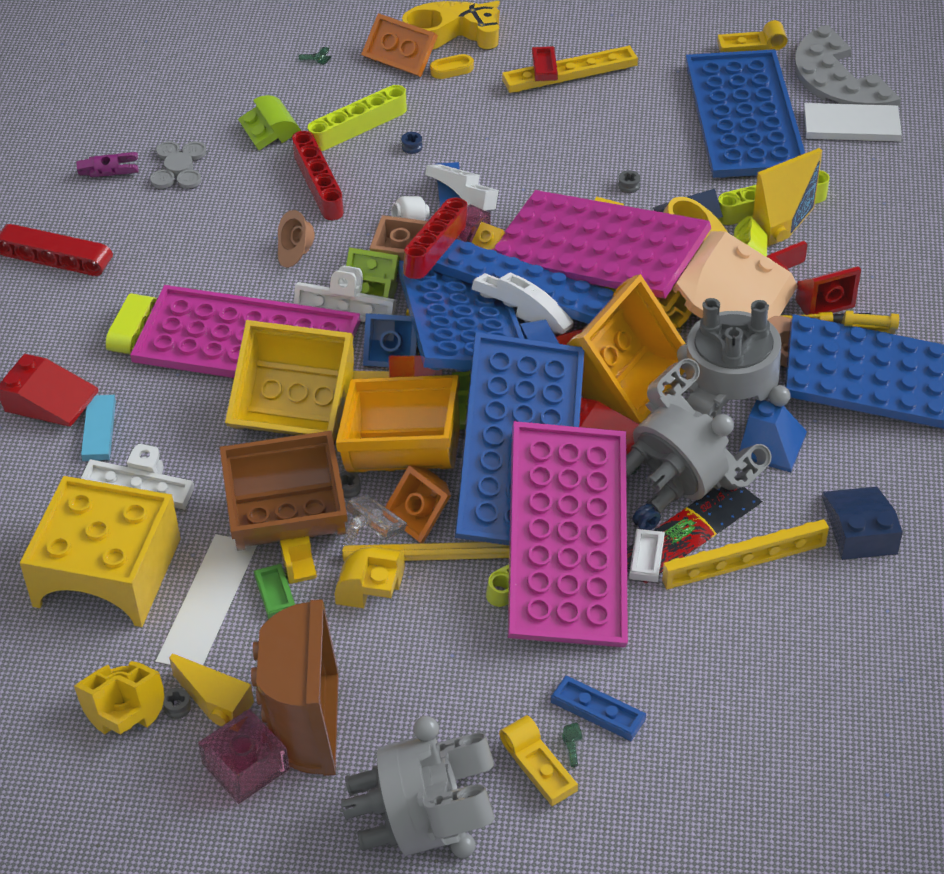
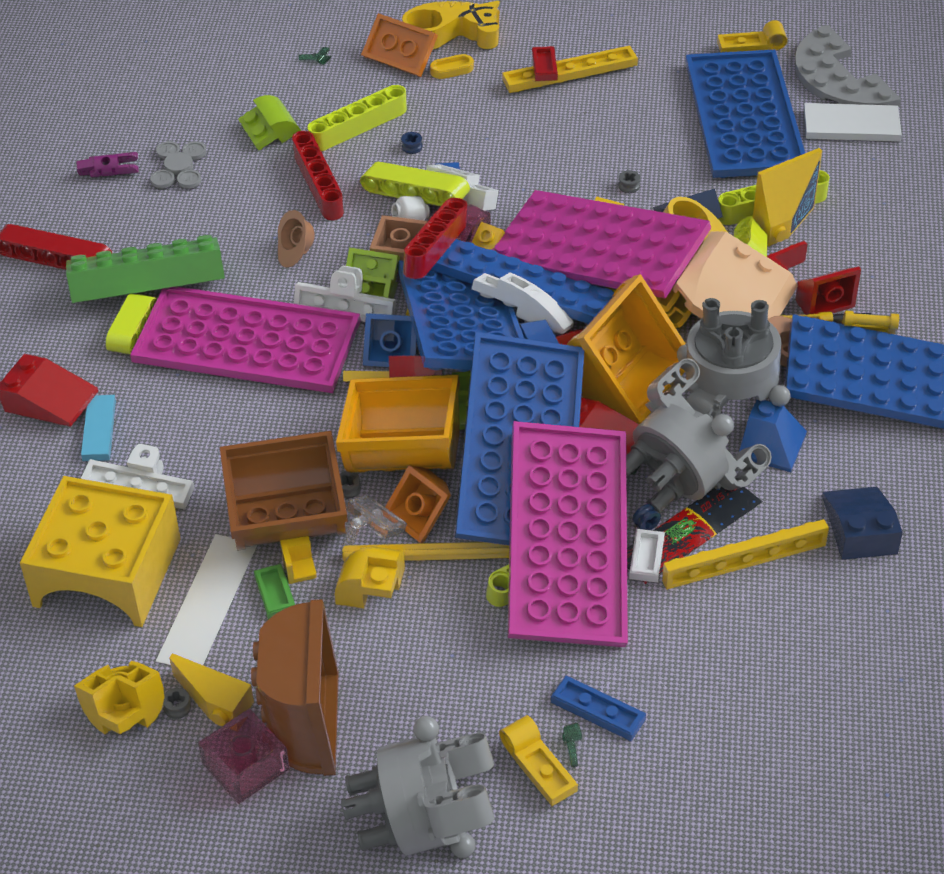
(144, 268): none -> bright green brick
(291, 379): yellow container -> none
(407, 181): none -> neon yellow beam

